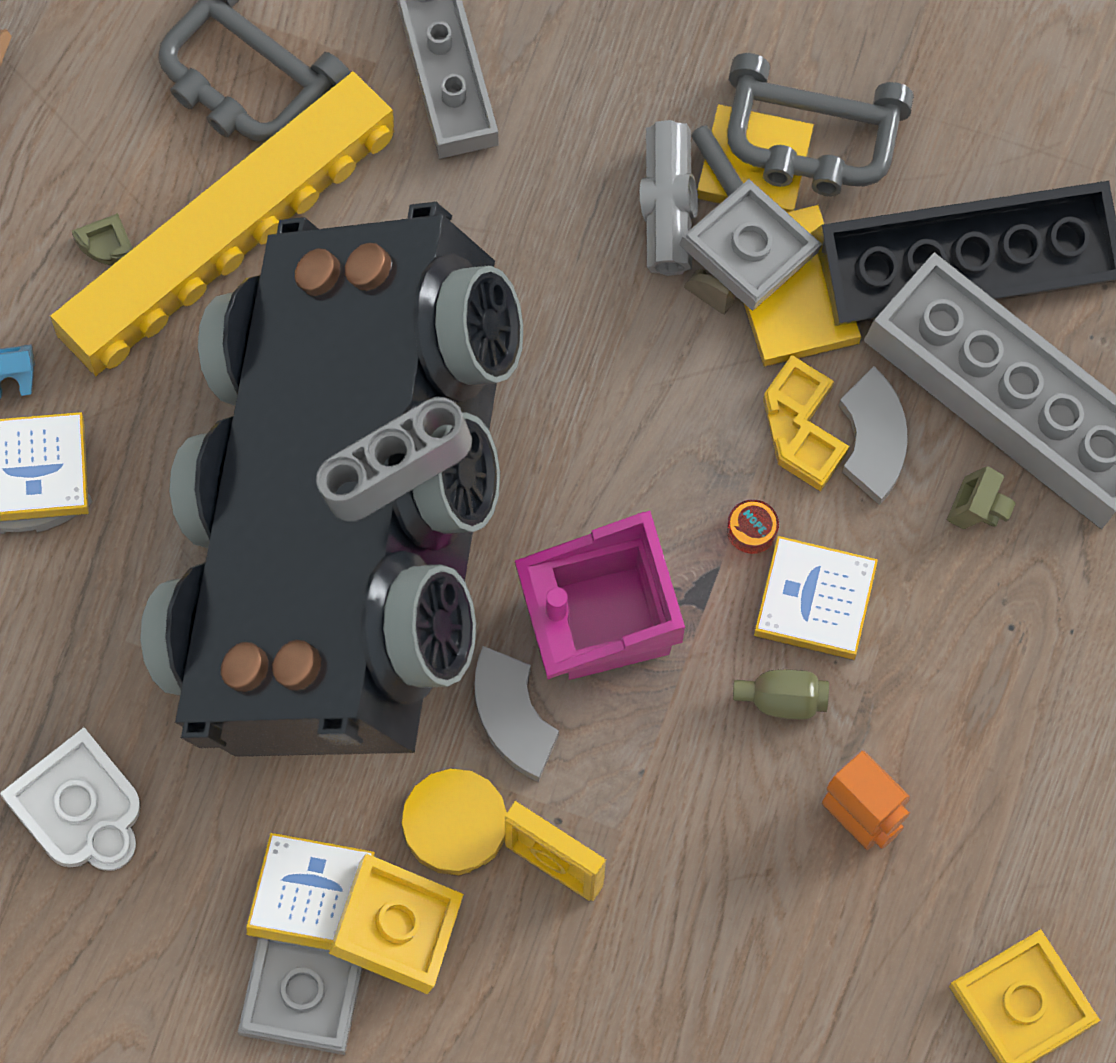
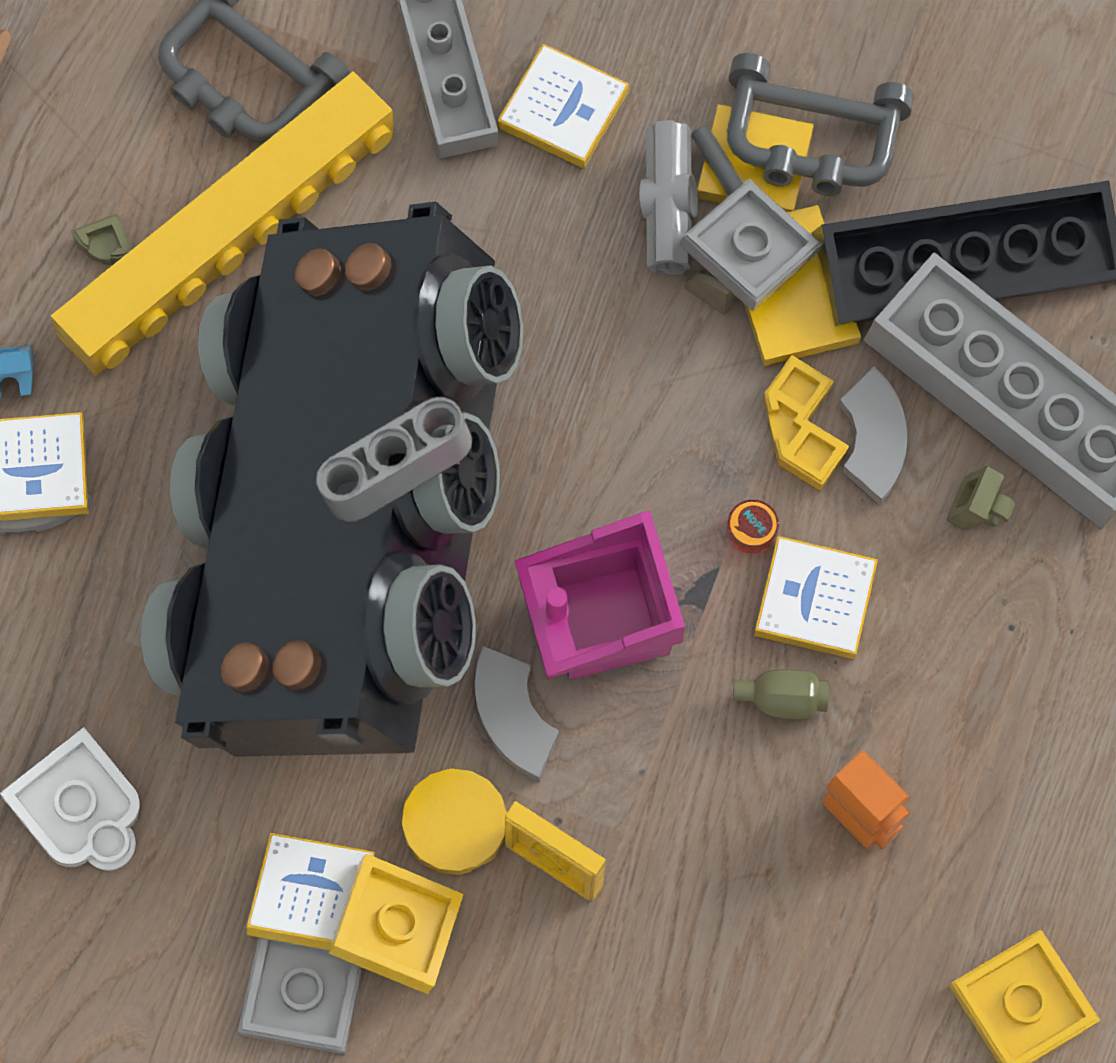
(563, 106): none -> white tile

